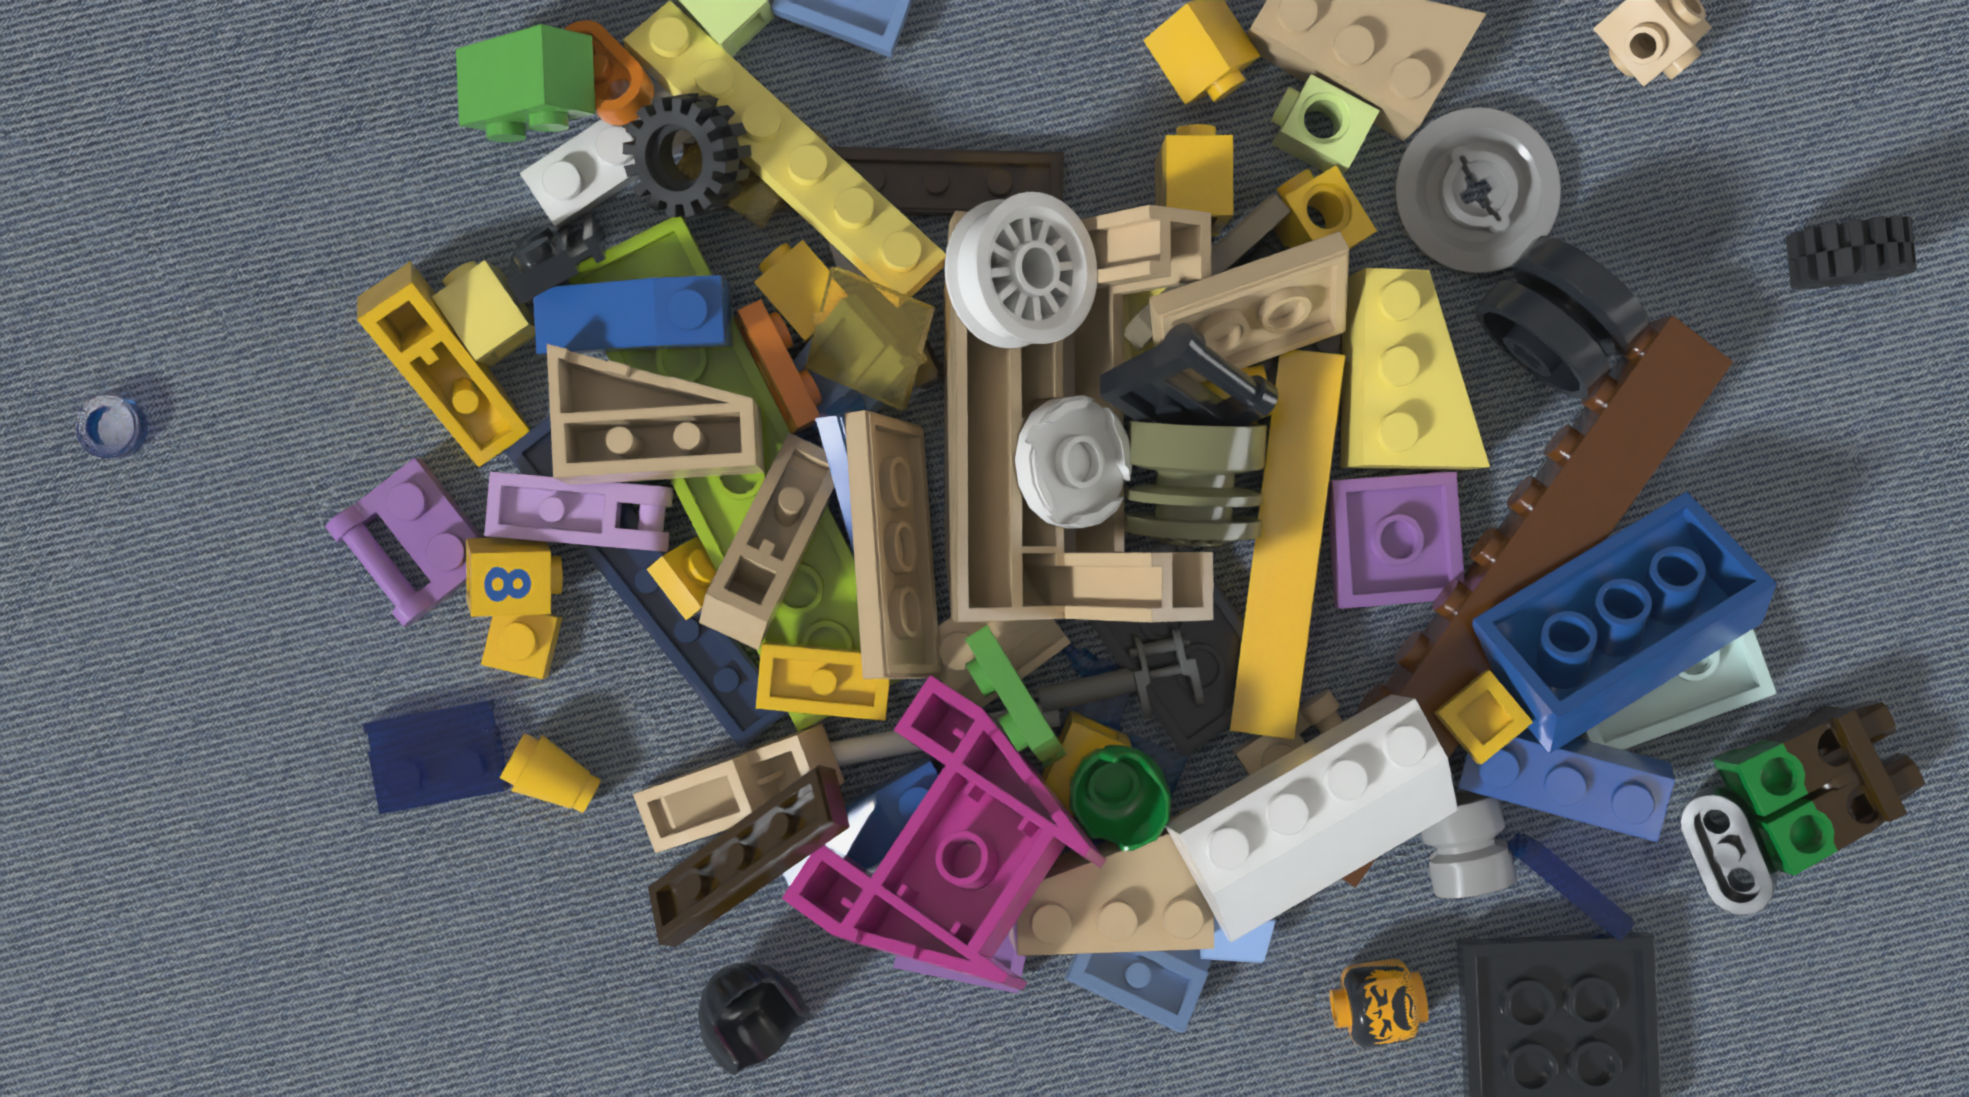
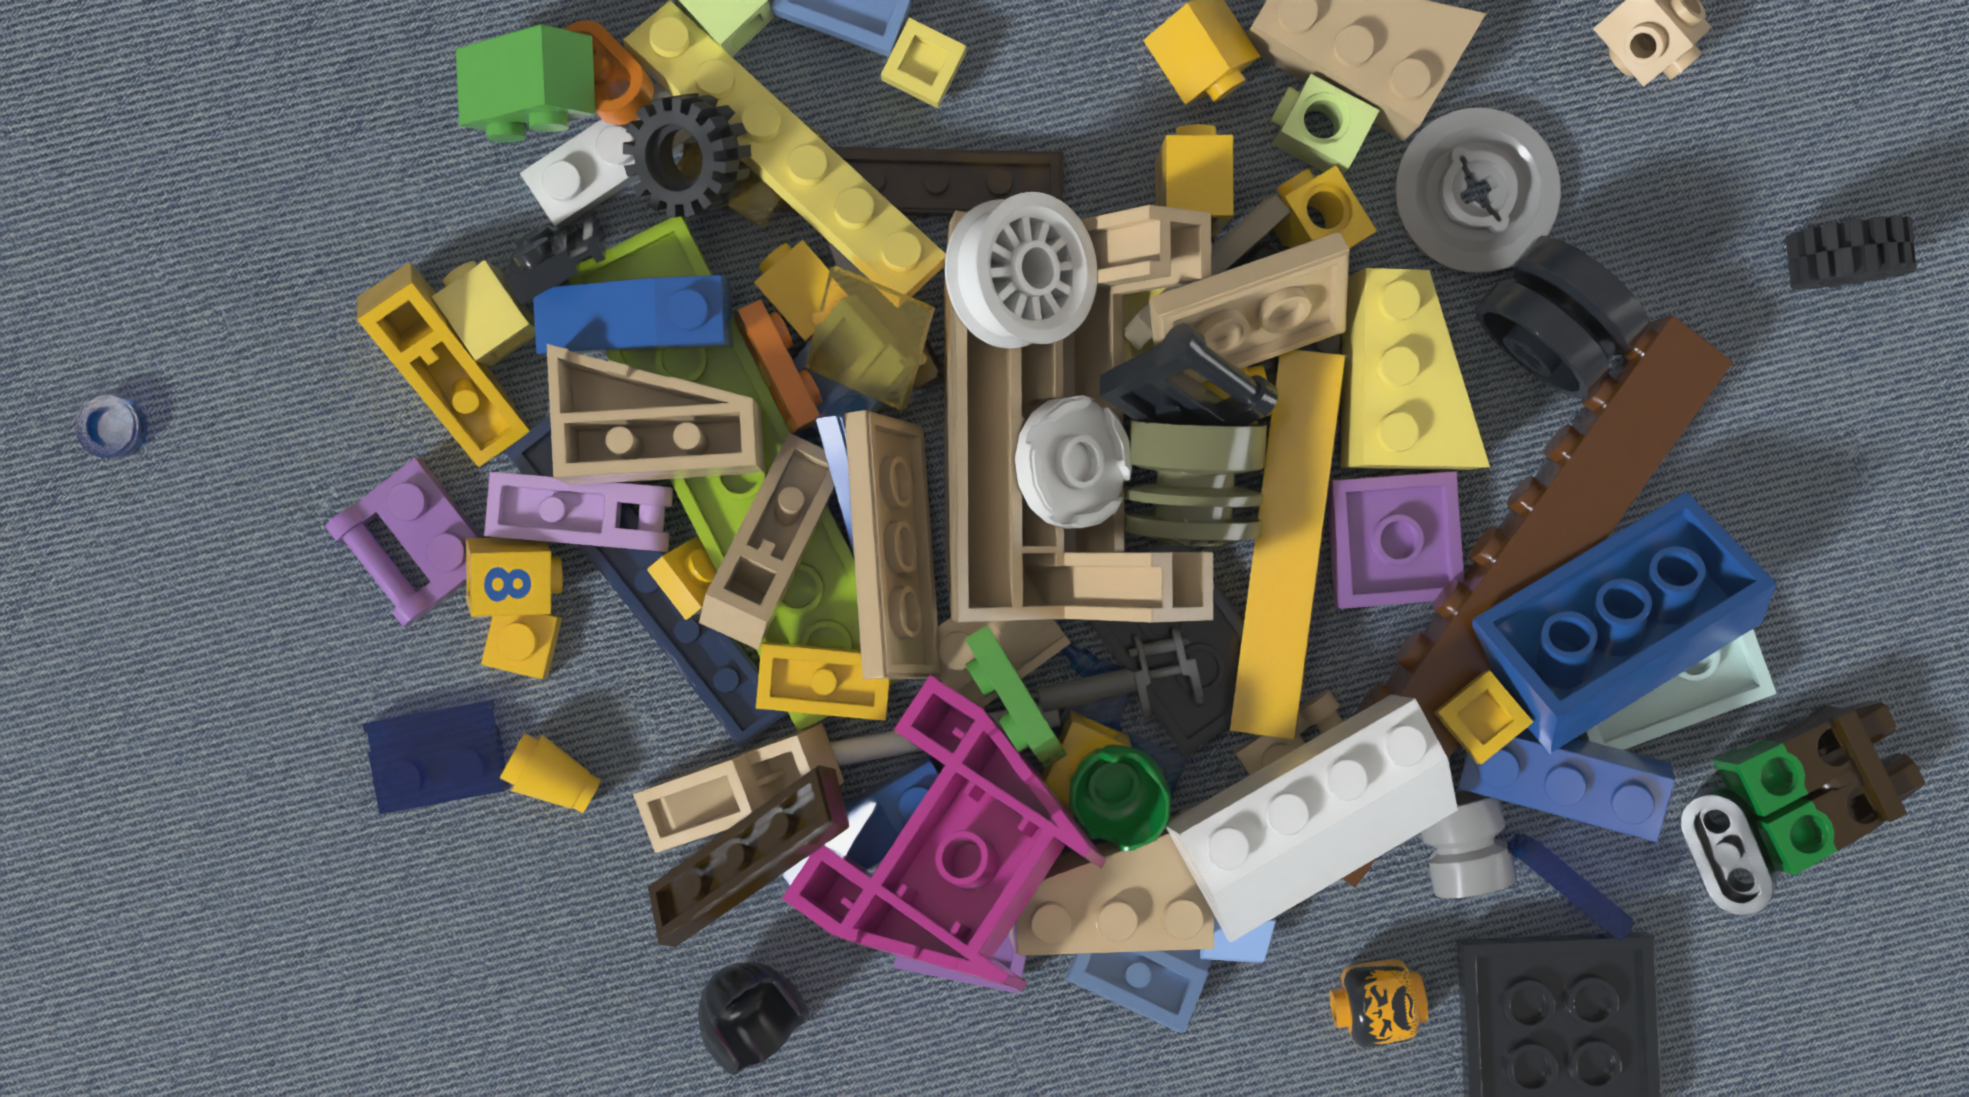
(923, 63): none -> light yellow plate

